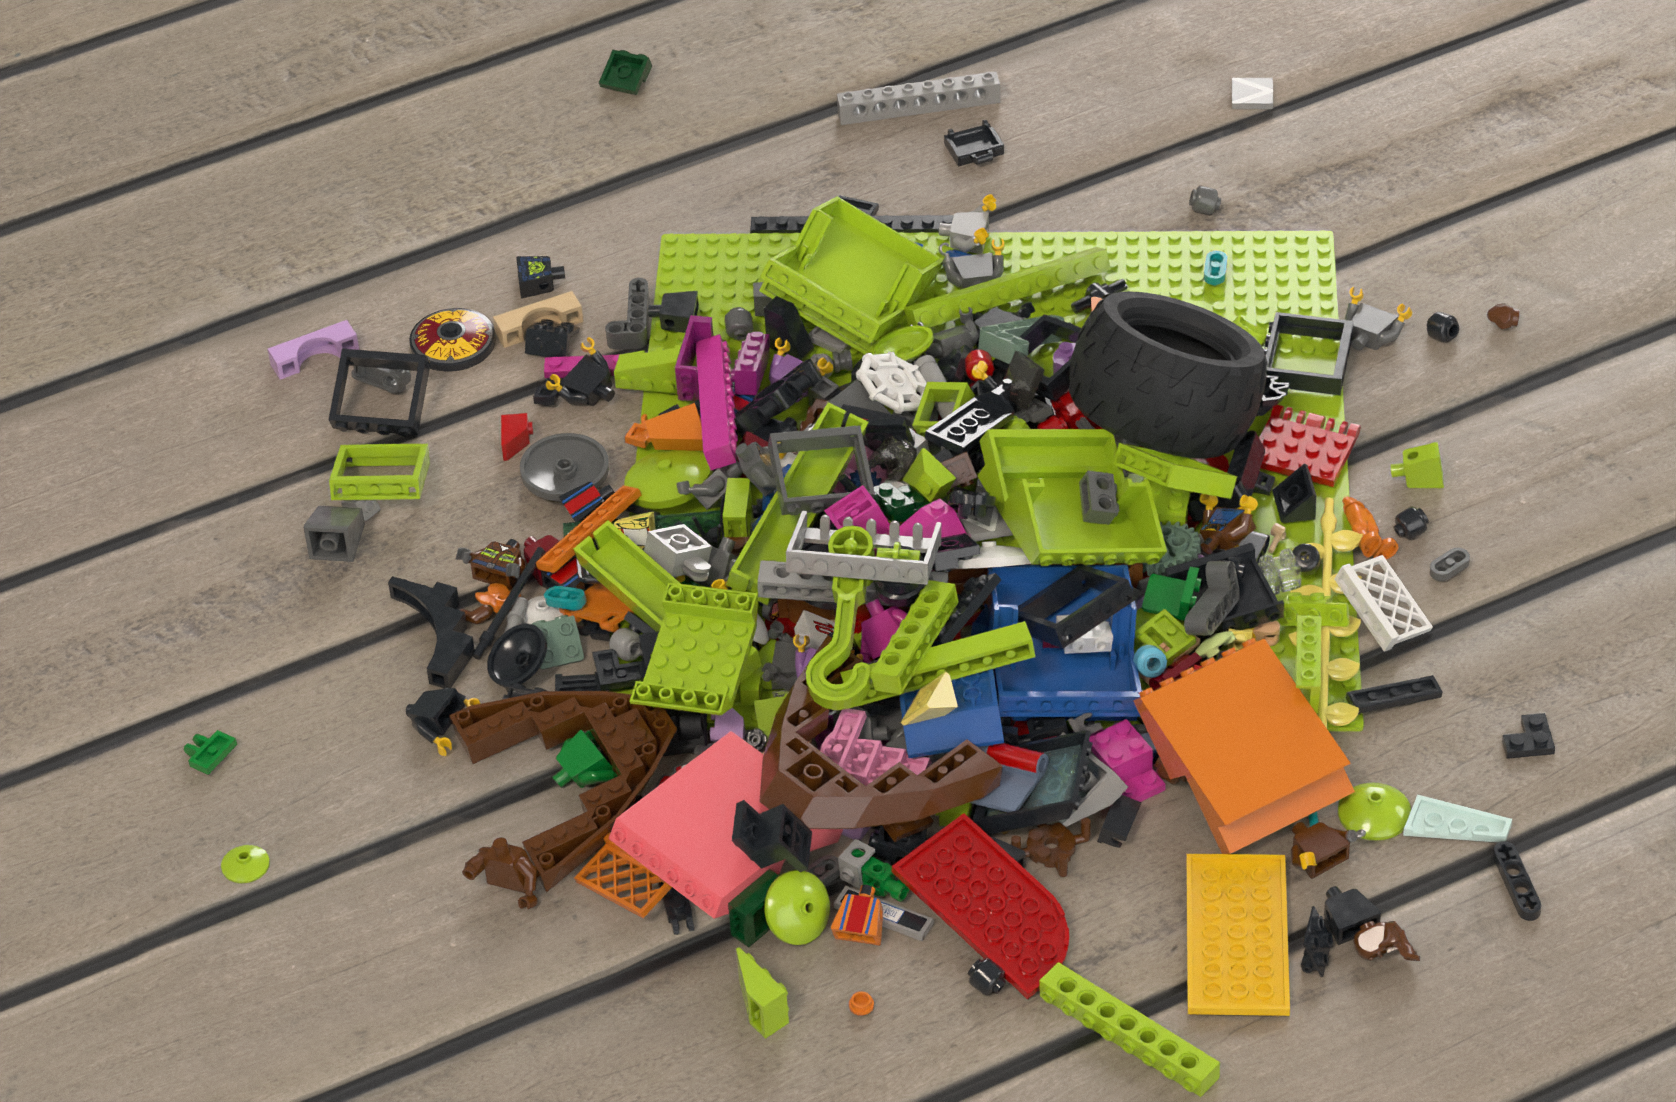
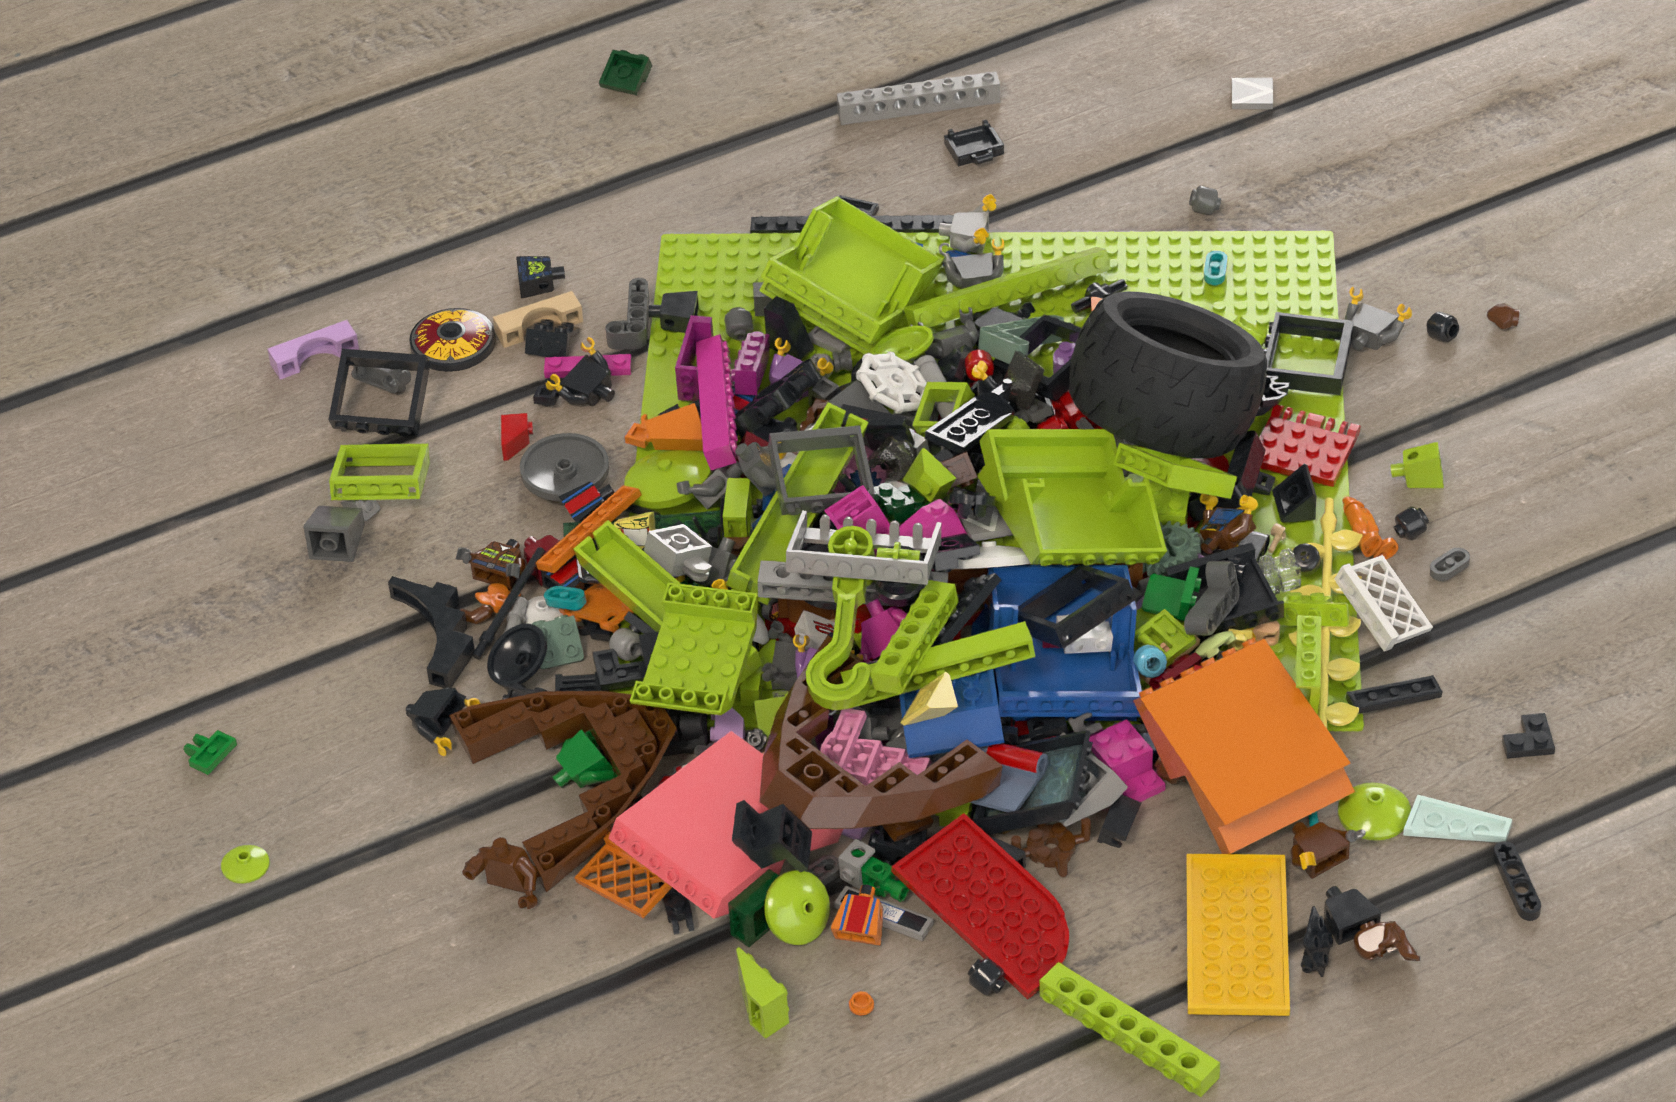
(648, 370): lime wedge -> none
(1098, 497): dark grey brick -> none

